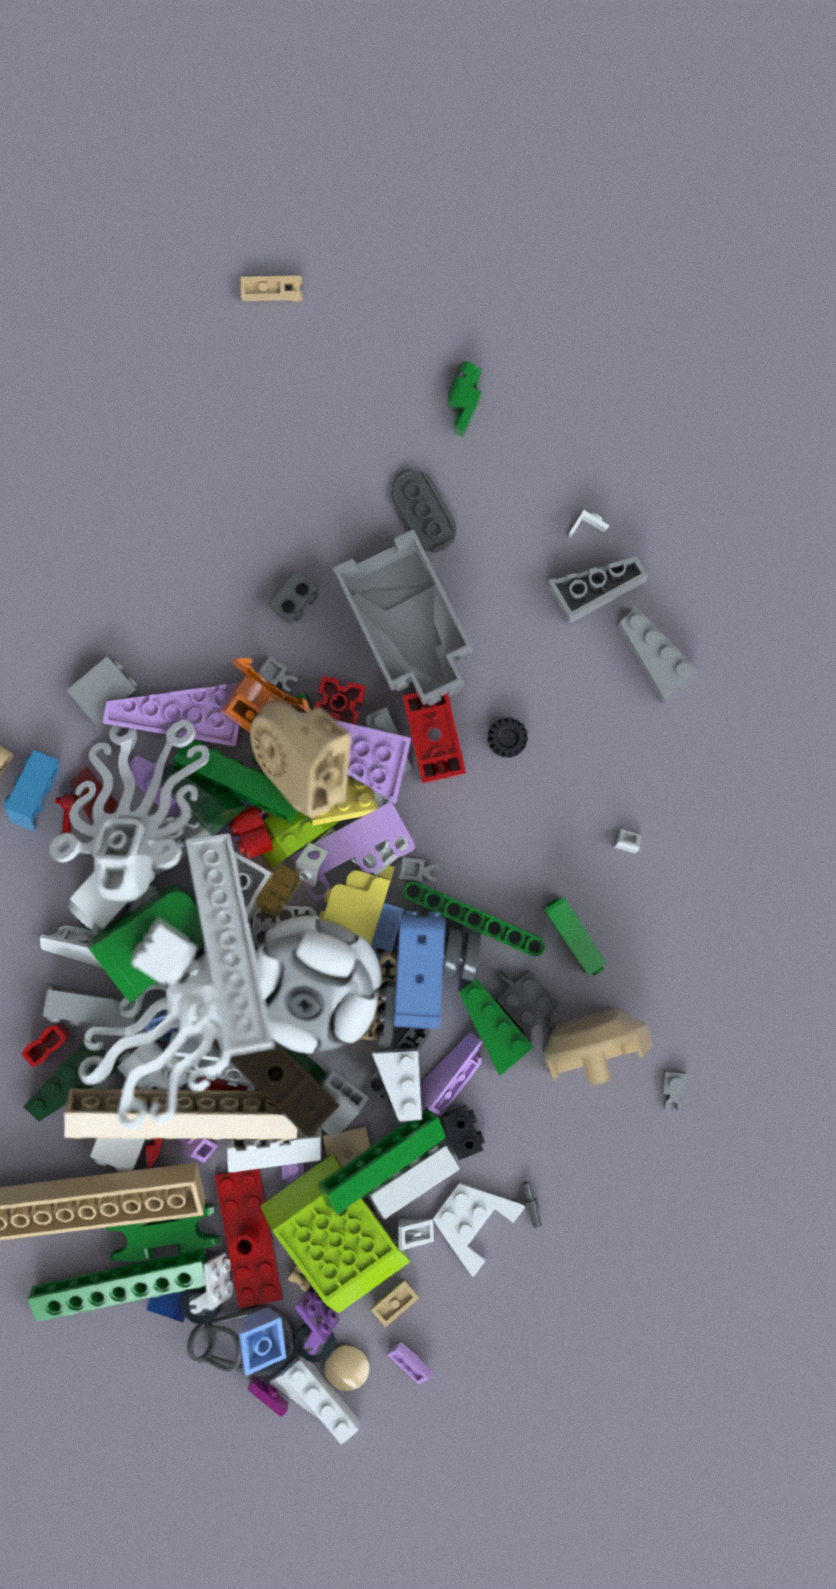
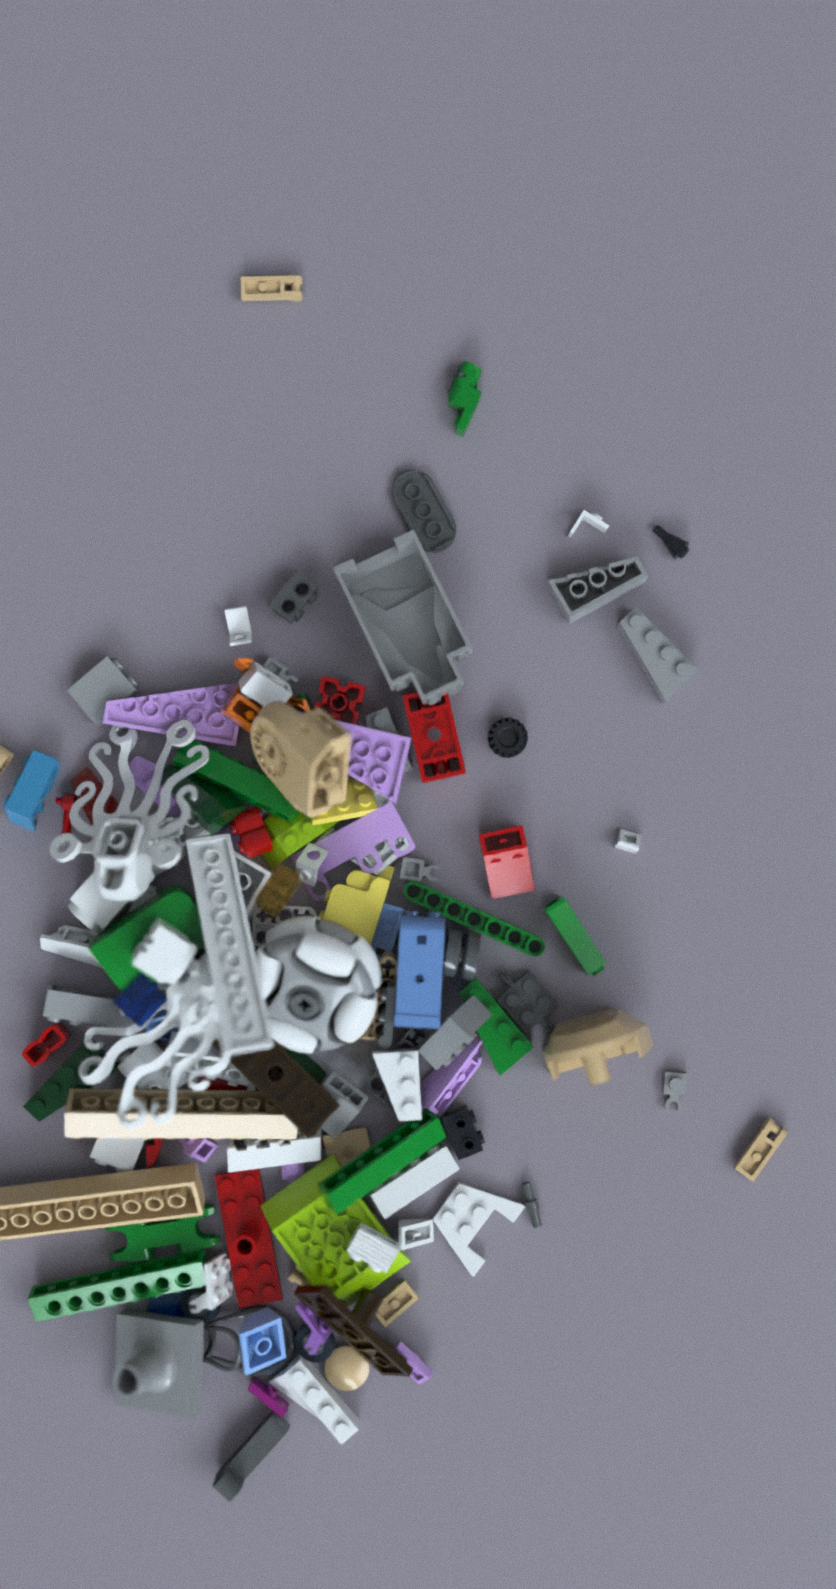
(140, 999): none -> clear blue piece
(159, 1363): none -> light grey piece
(238, 625): none -> white bracket
(249, 1454): none -> dark grey beam
(263, 686): none -> white brick
(354, 1326): none -> dark brown plate
(373, 1248): none -> white brick
(456, 1031): none -> light grey wedge
(506, 862): none -> slope
(674, 544): none -> black cone
(760, 1149): none -> tan plate

